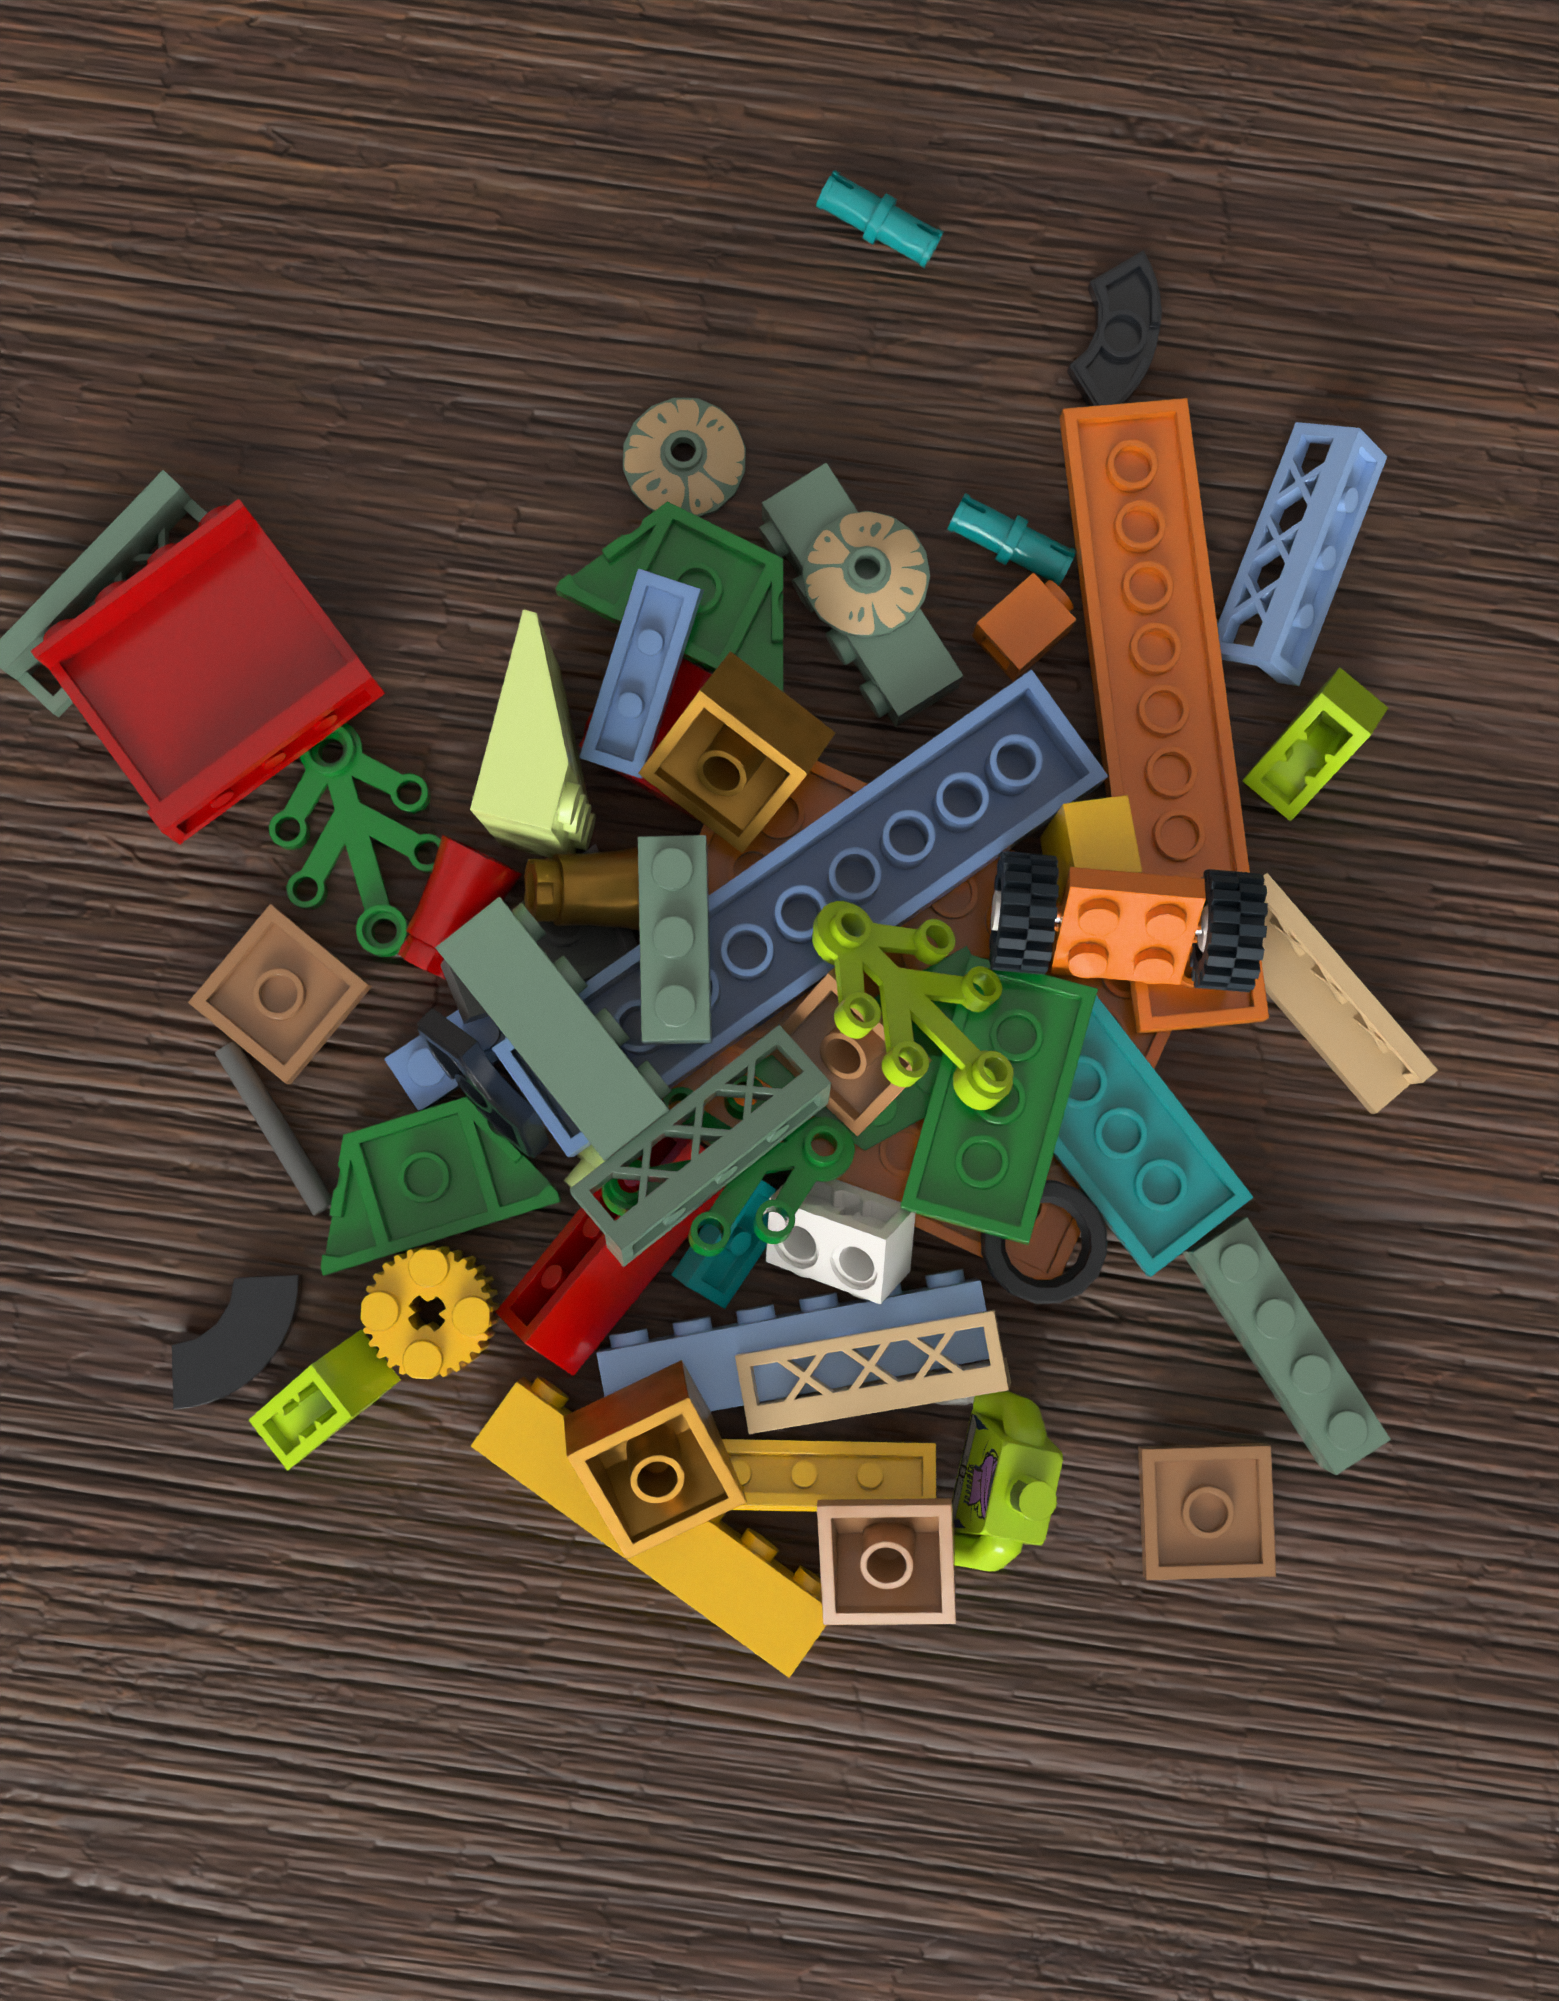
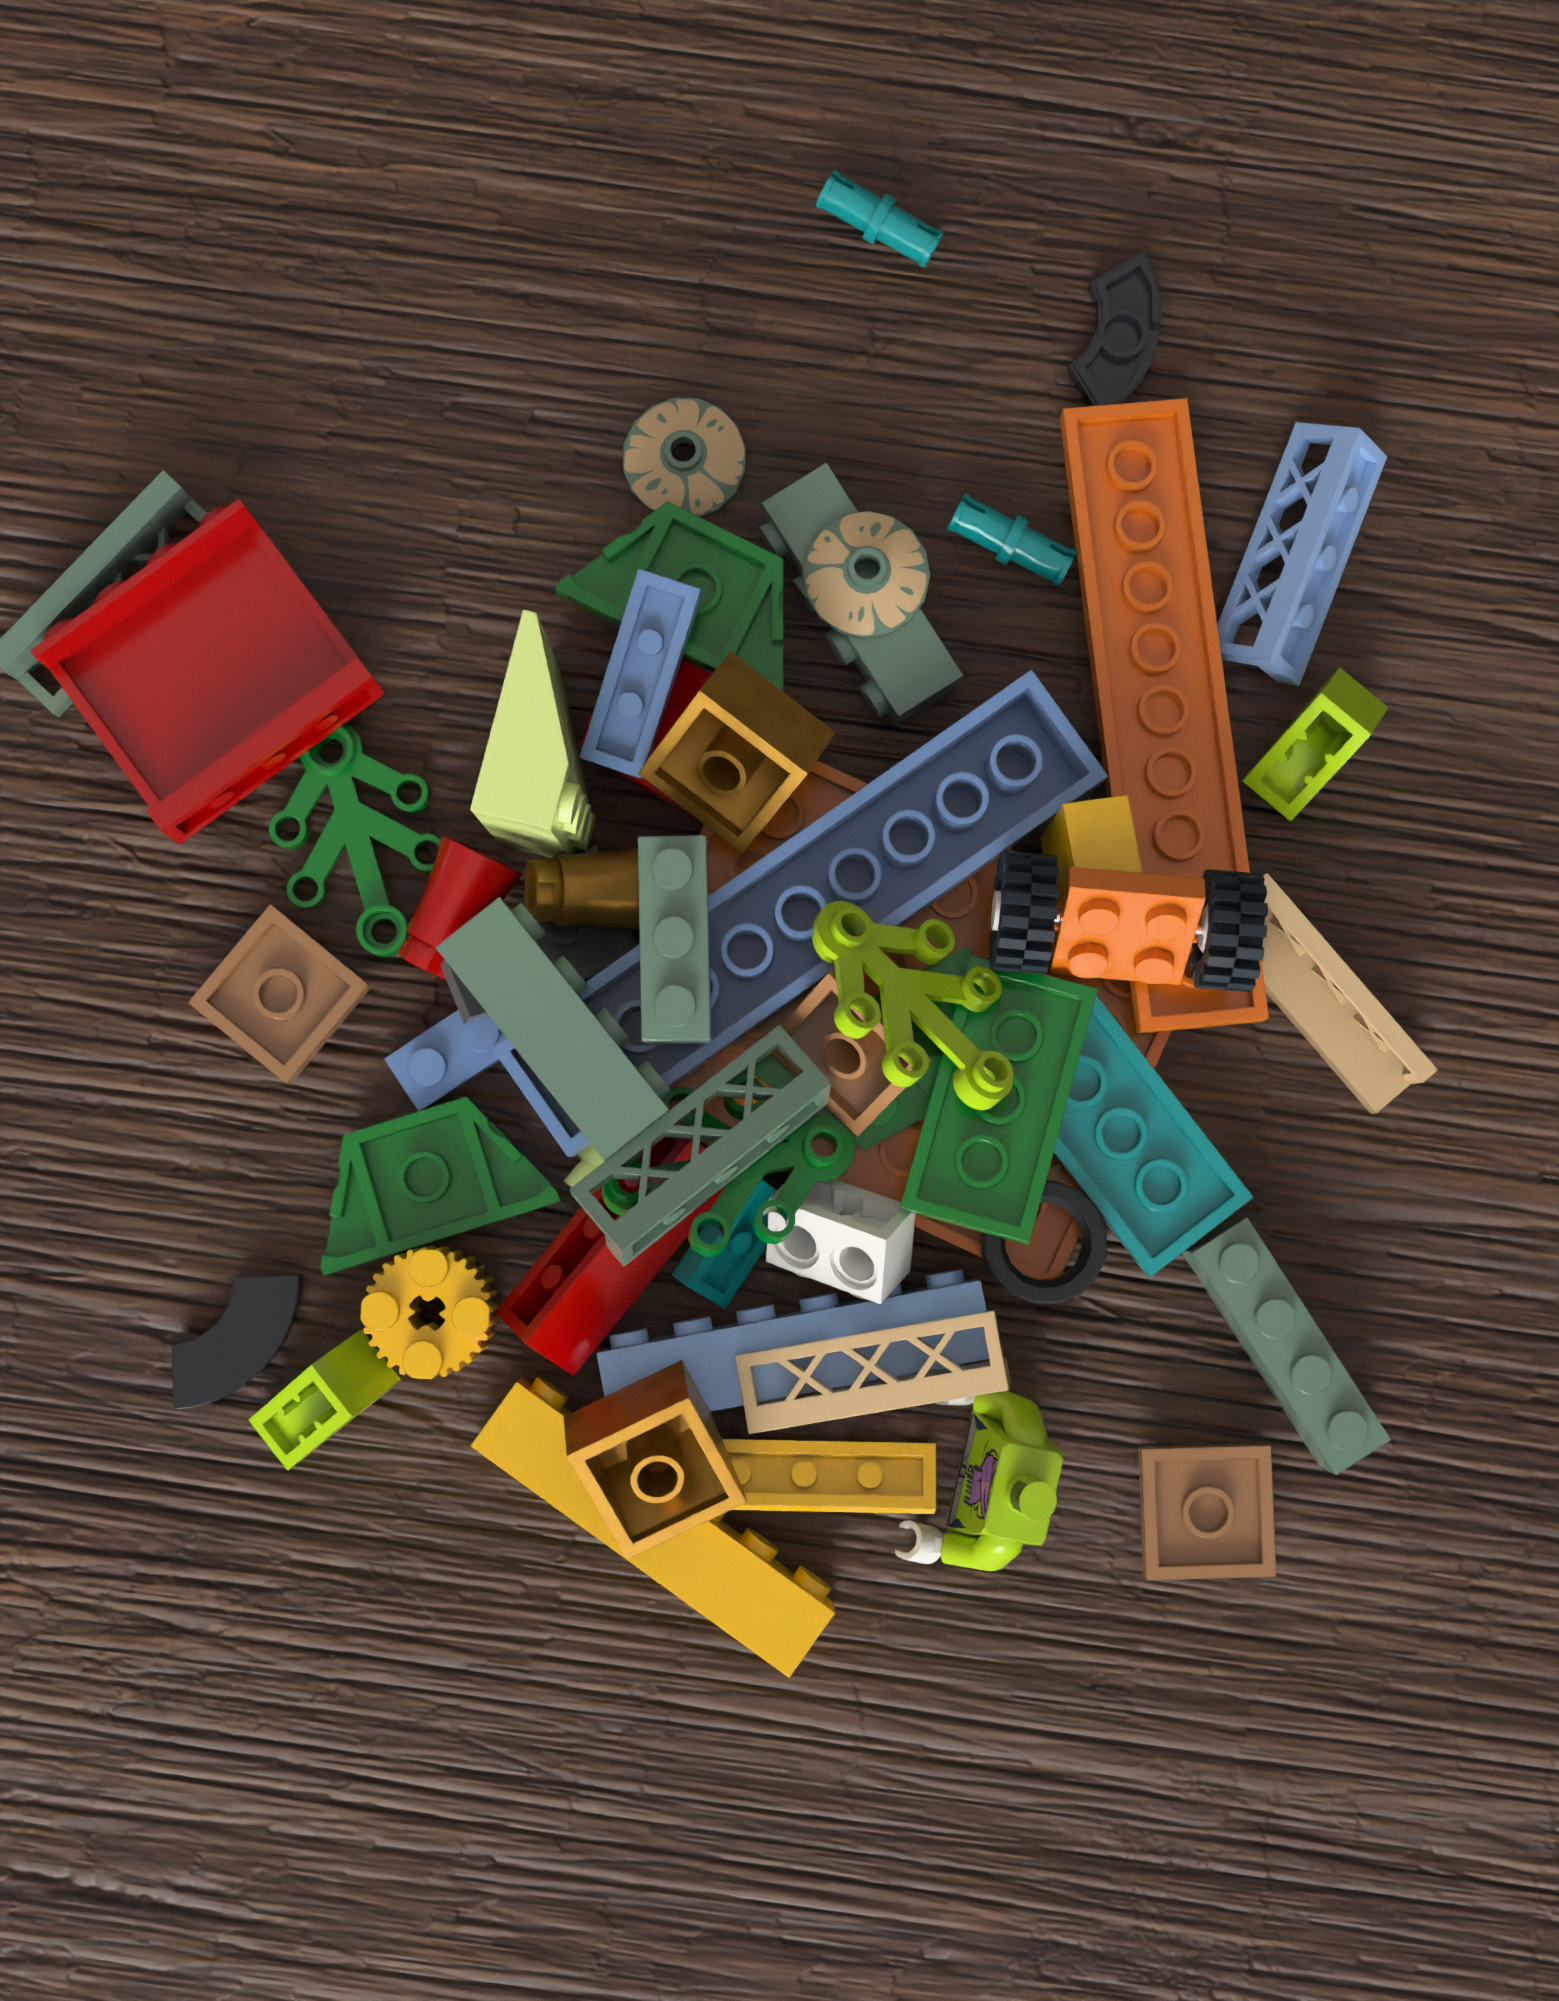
(275, 1127): dark grey bar -> none
(495, 1099): black tile -> none
(887, 1561): medium nougat slope -> none
(1025, 625): orange brick -> none

